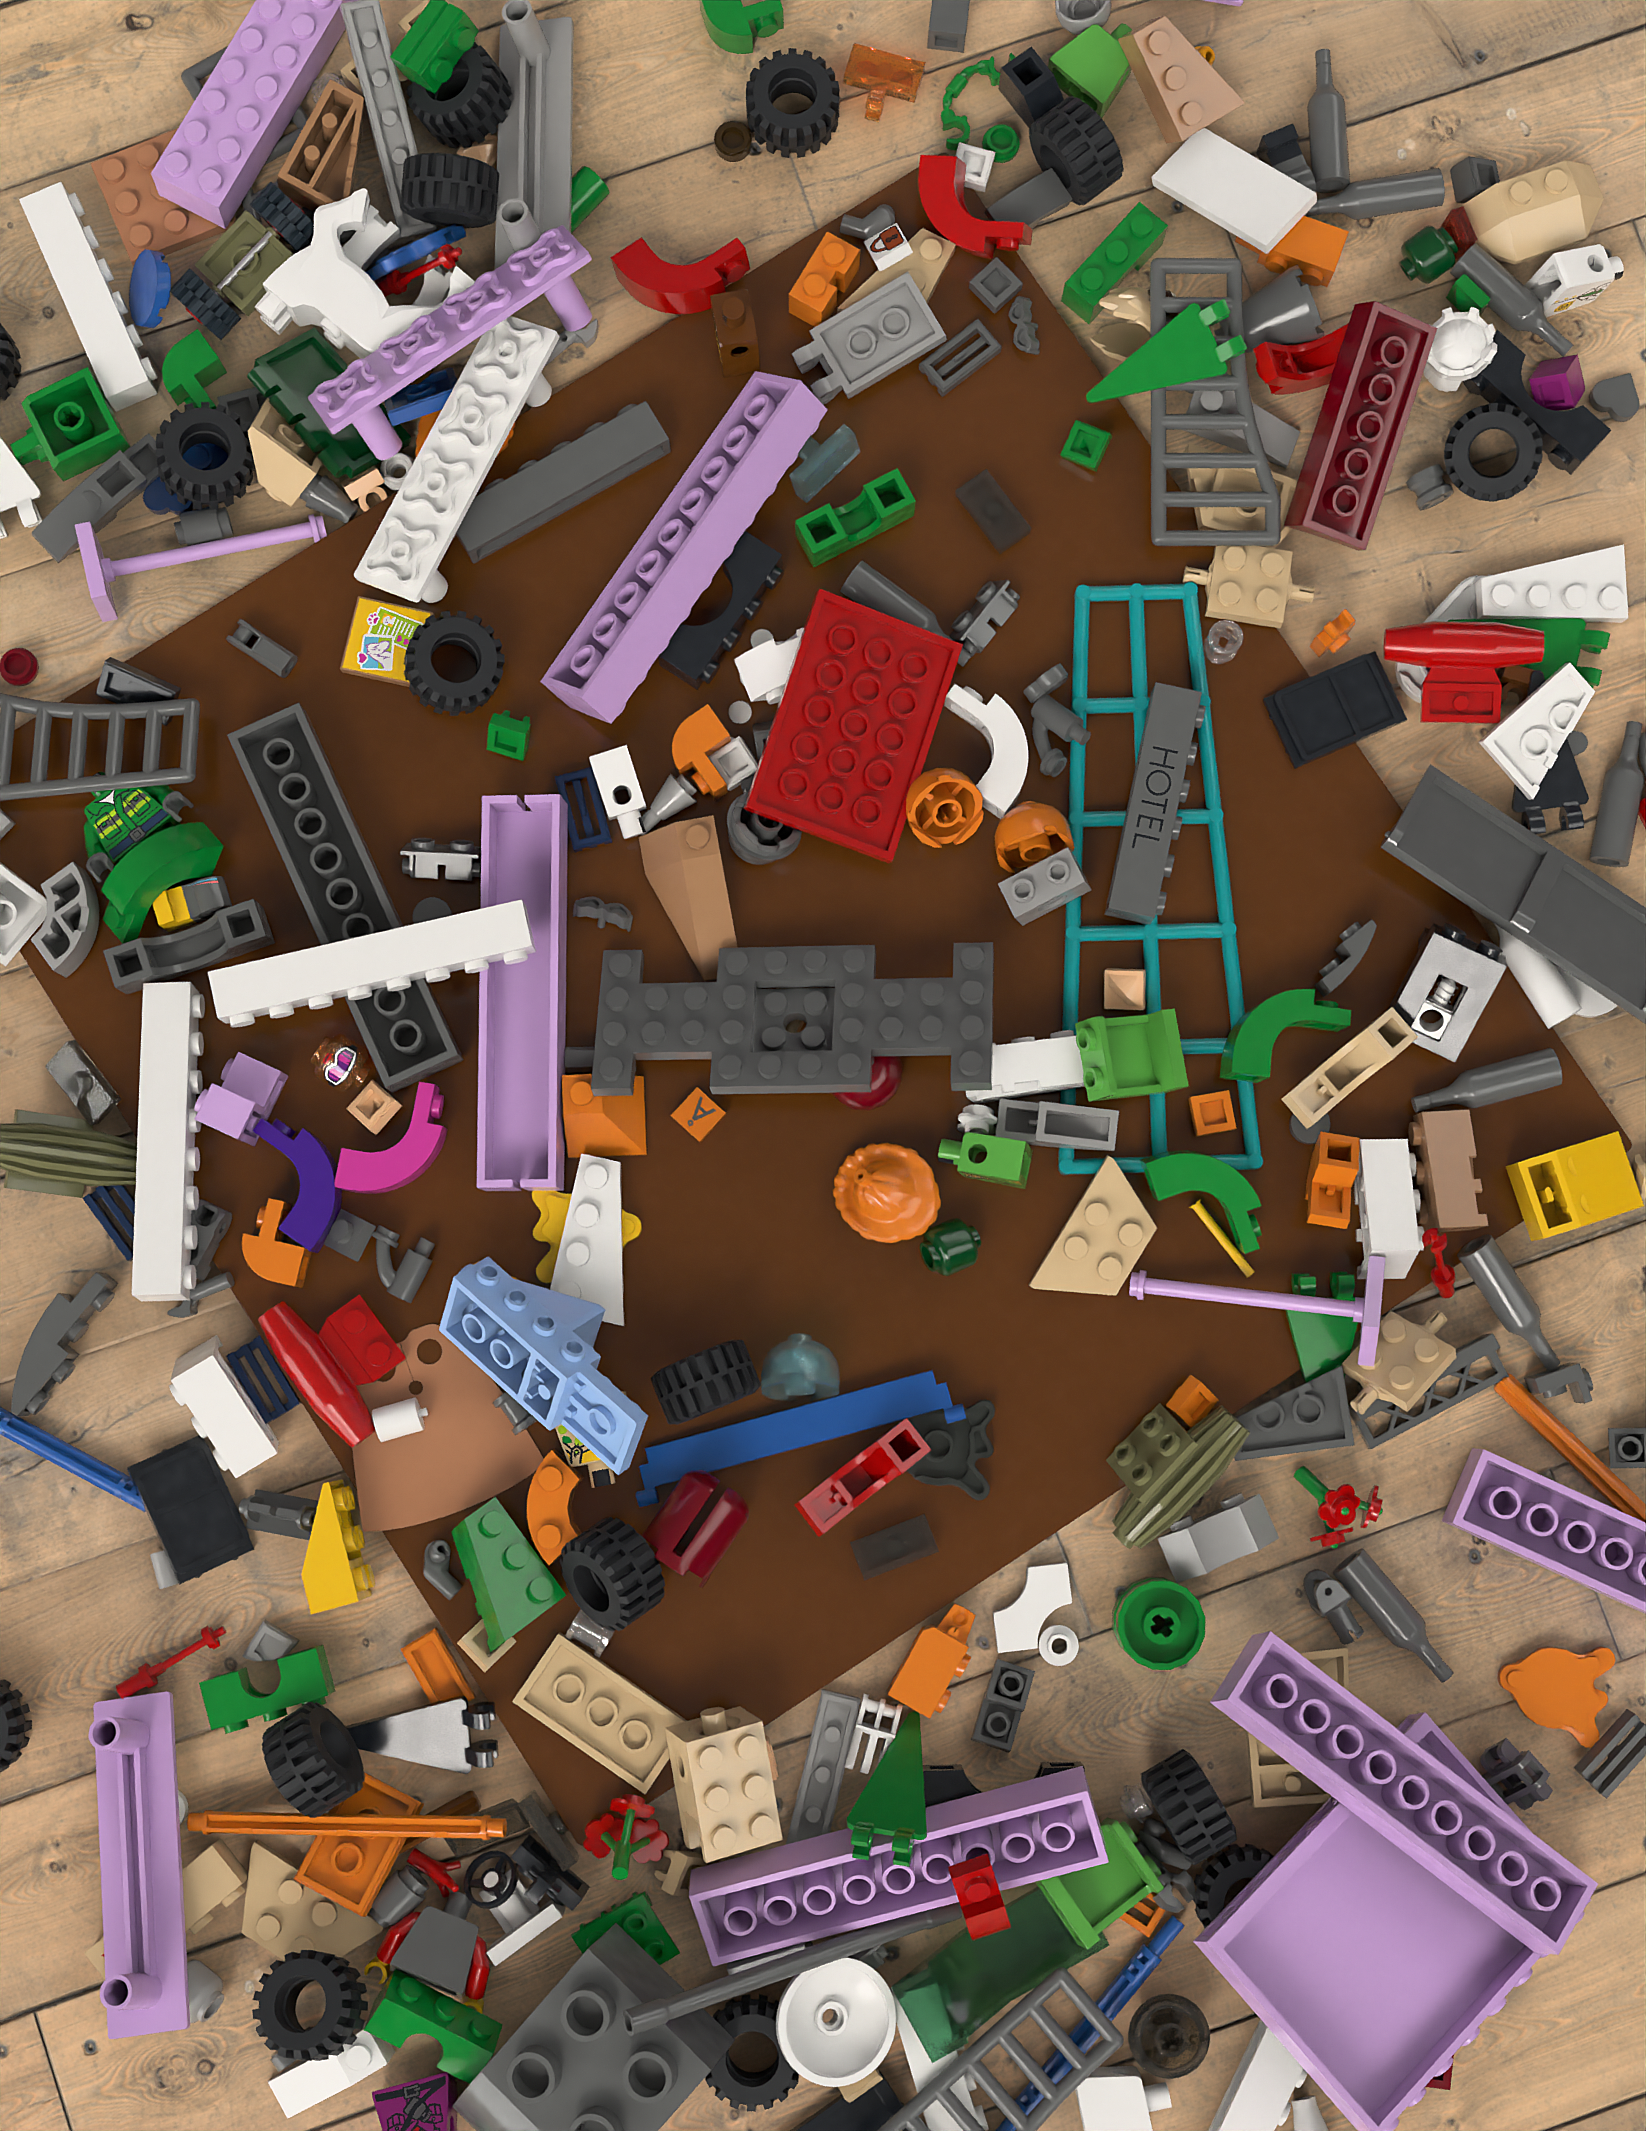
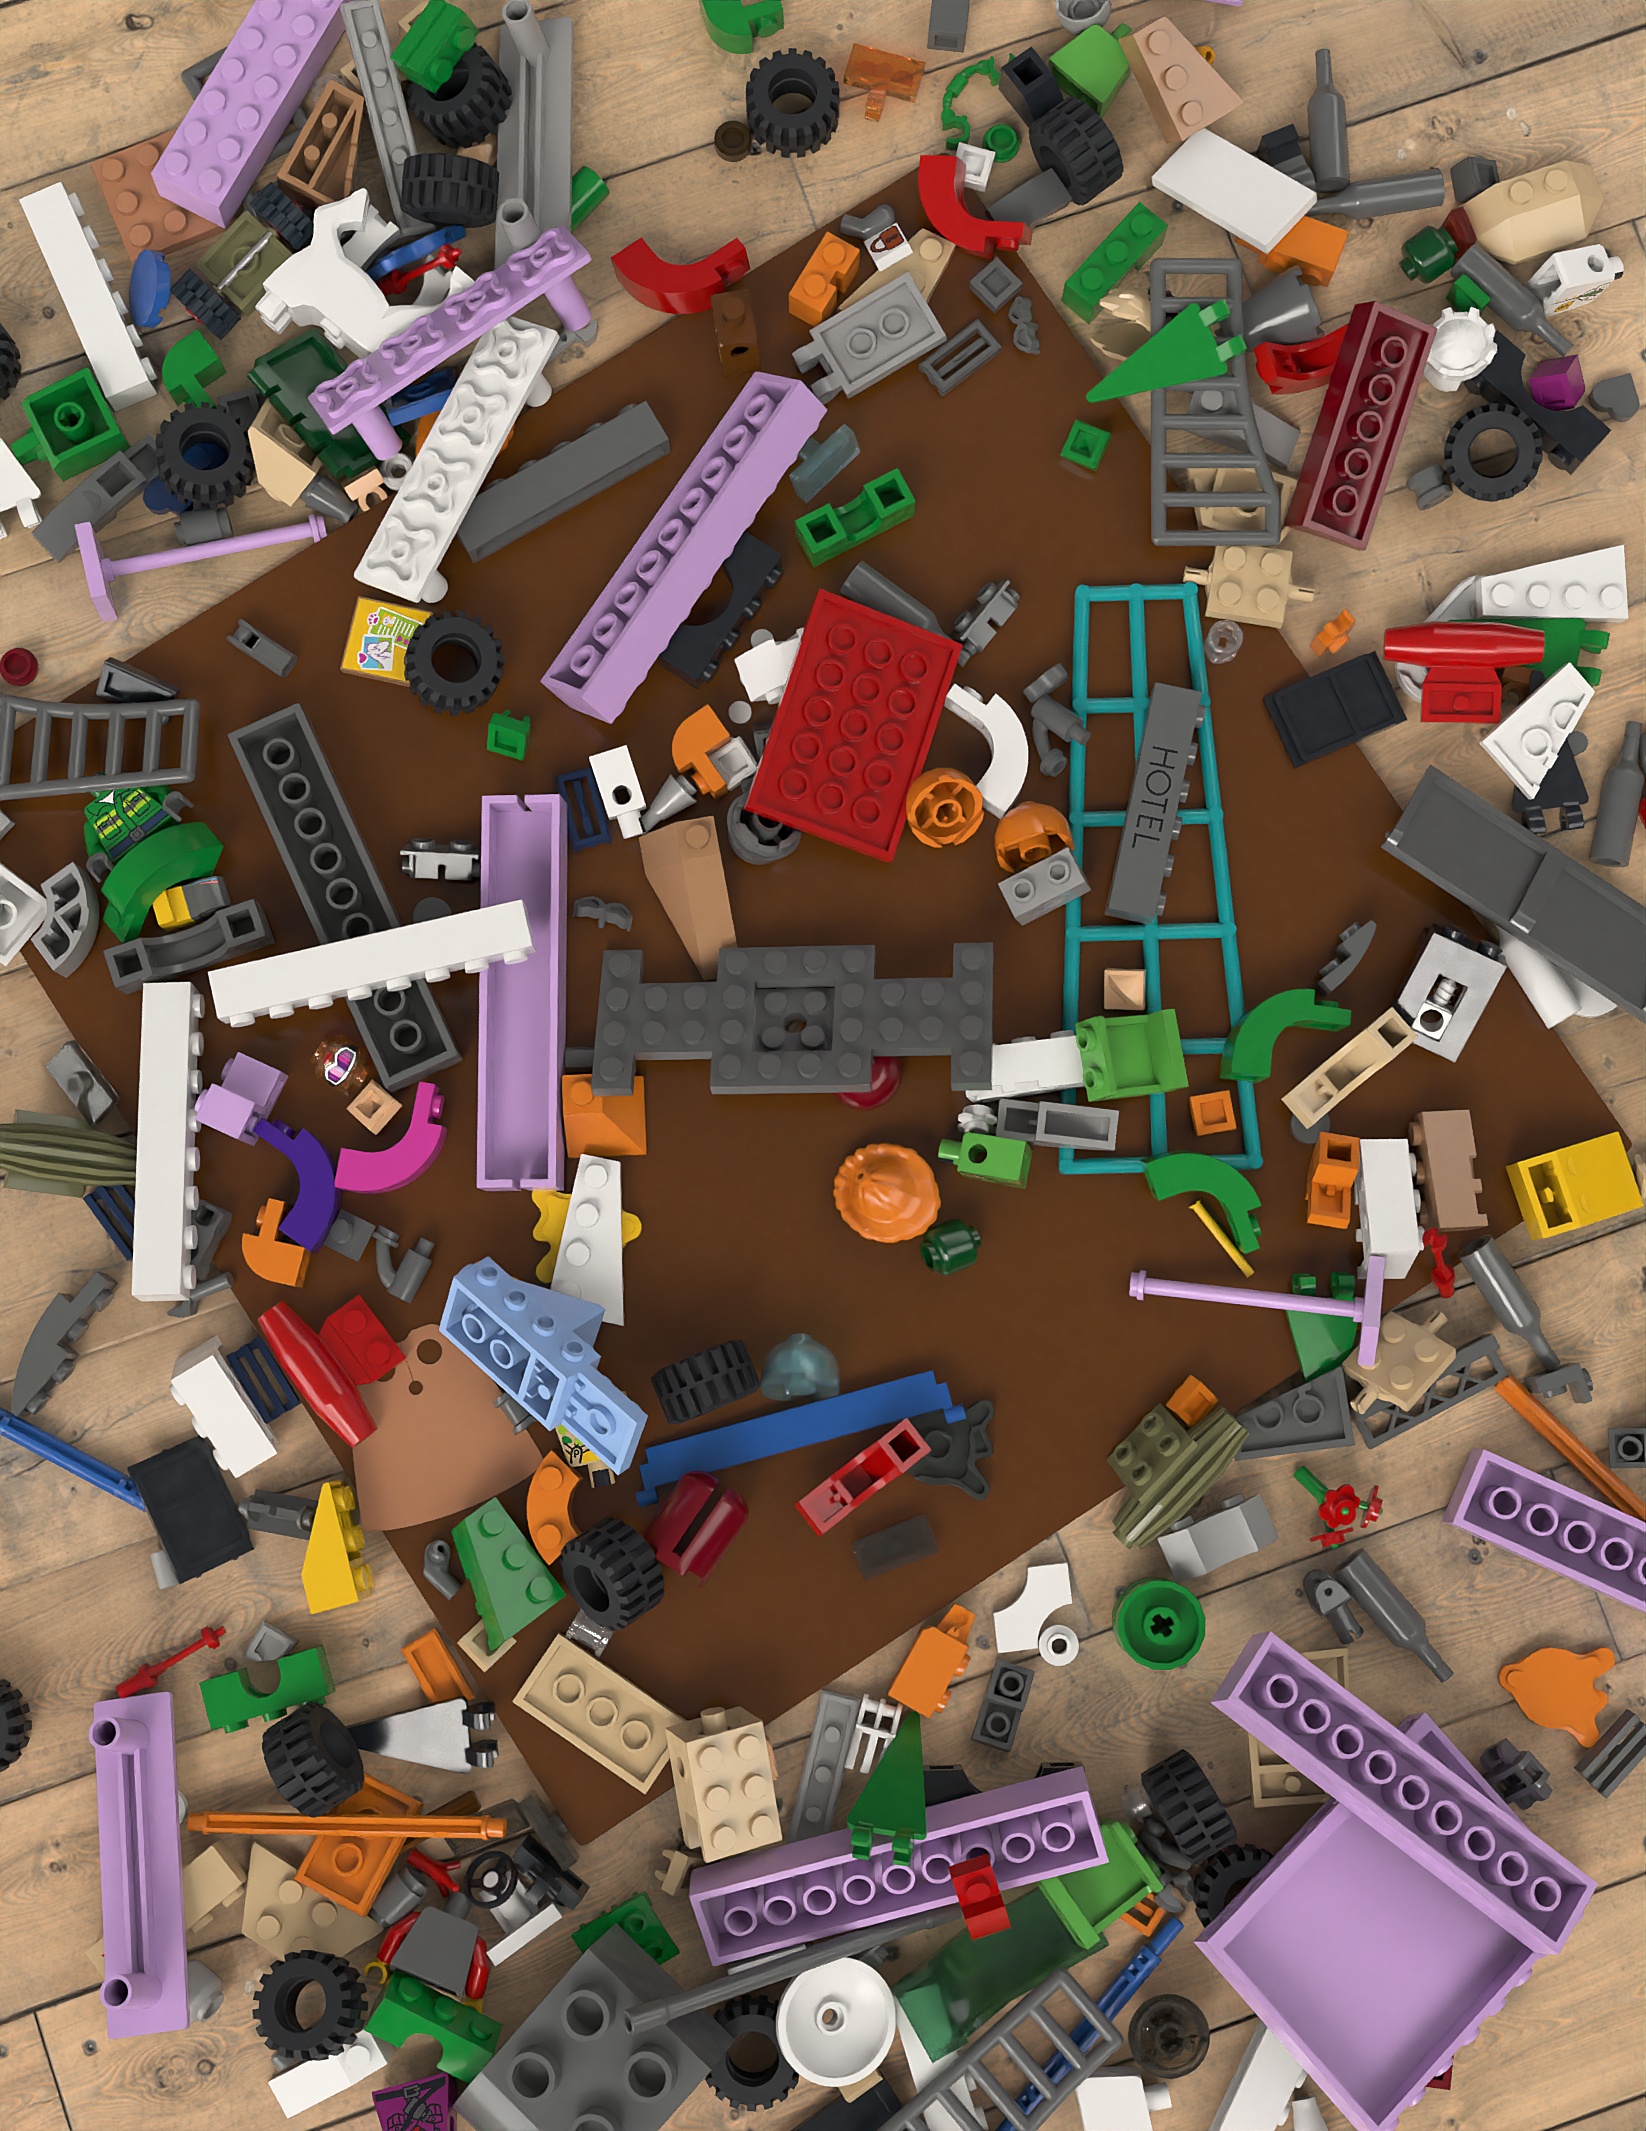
(398, 1419): white piece -> none
(638, 1836): red plant -> none
(698, 1114): orange tile -> none
(993, 511): clear smoke plate -> none
(1098, 1239): tan wing -> none
(1497, 1082): dark grey piece -> none

